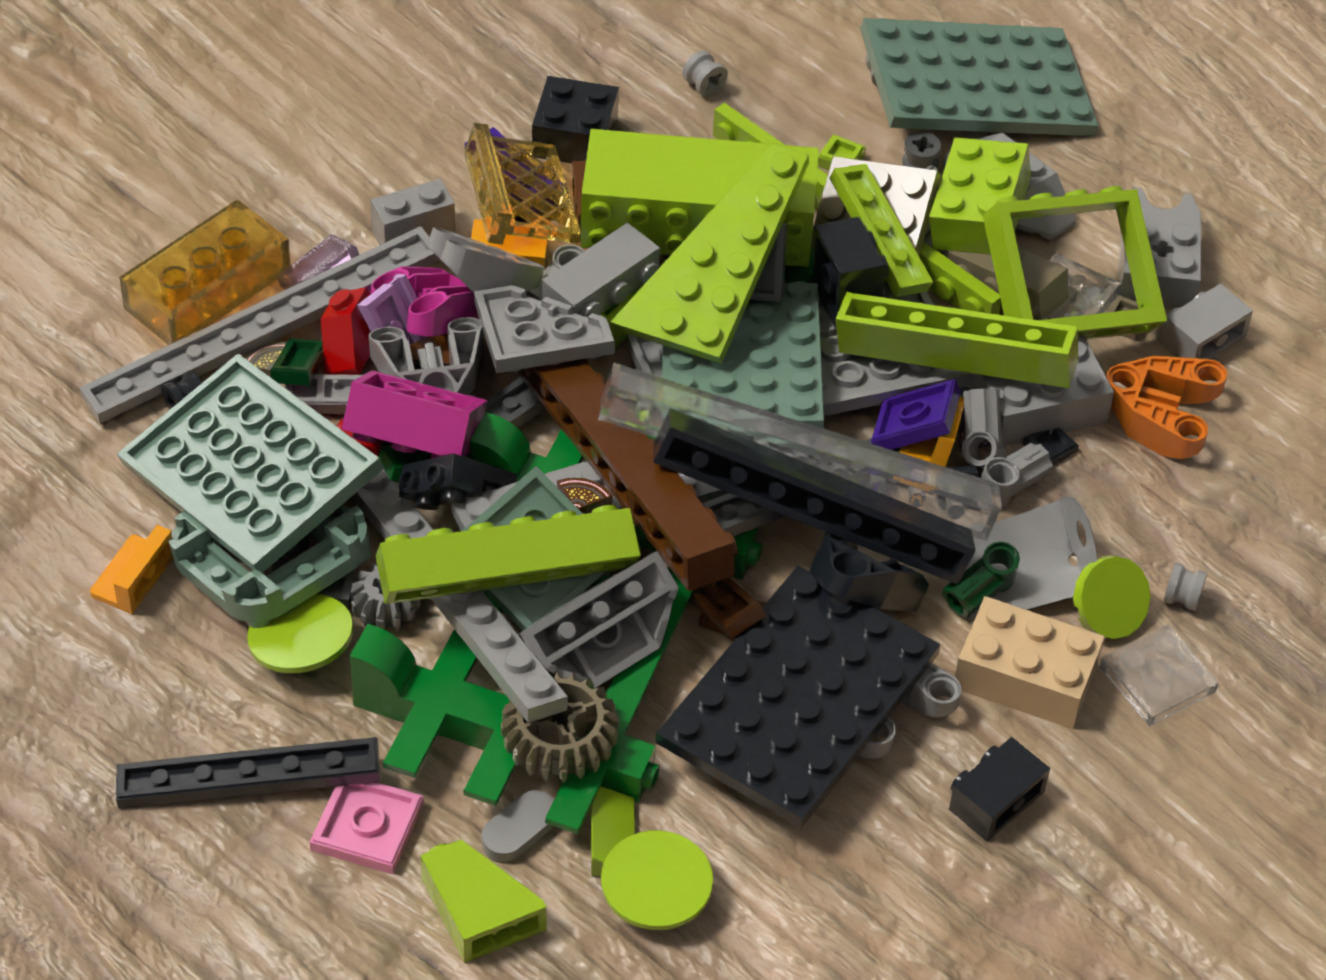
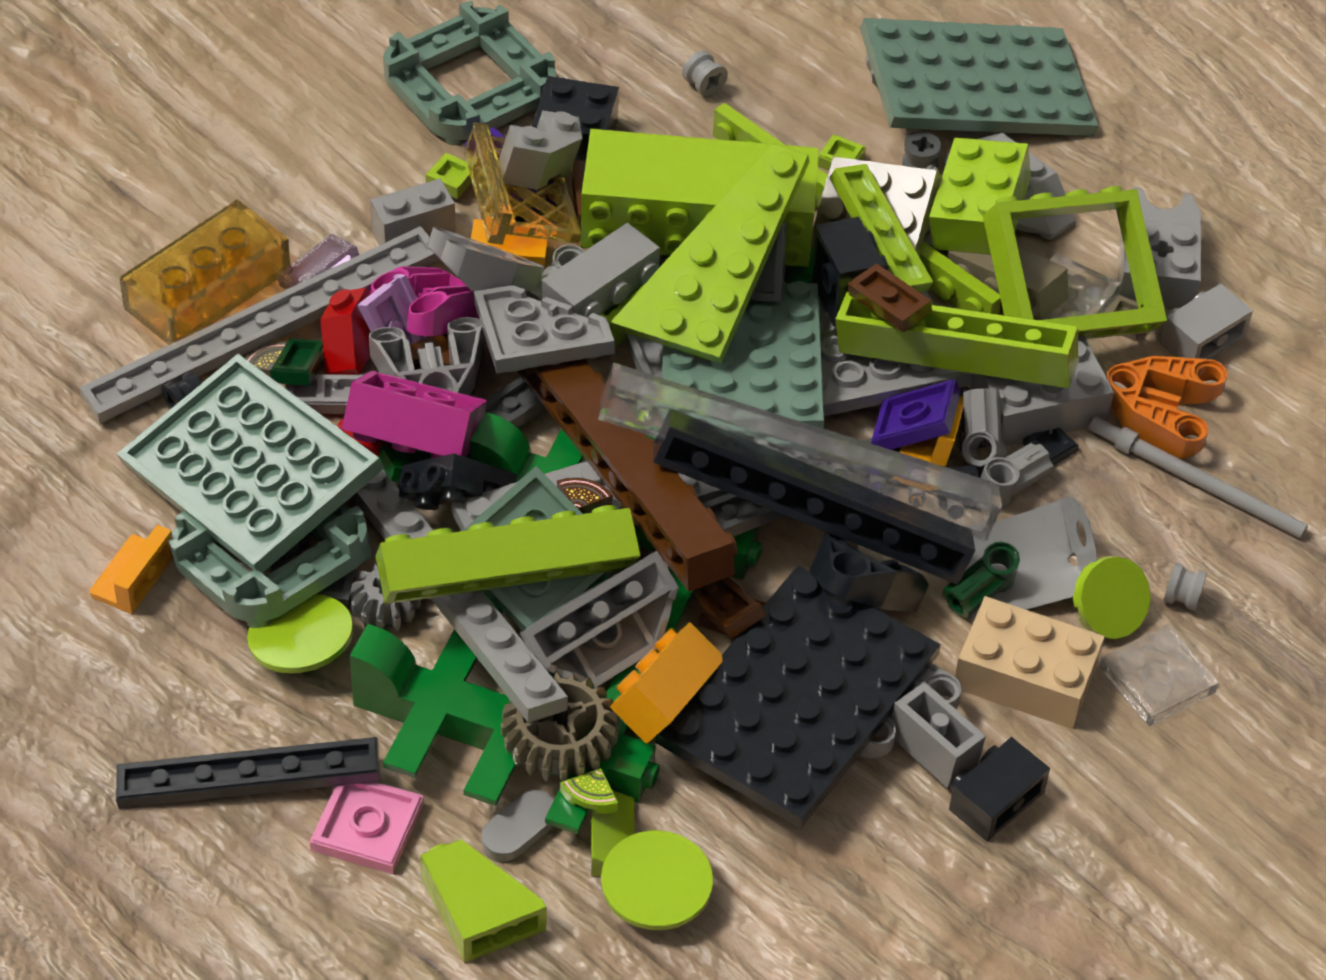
(452, 172): none -> lime plate
(453, 117): none -> sand green plate
(540, 153): none -> light grey brick
(590, 792): none -> lime tile
(665, 681): none -> light orange brick
(890, 297): none -> reddish brown plate
(936, 734): none -> light grey brick
(1129, 441): none -> light grey bar

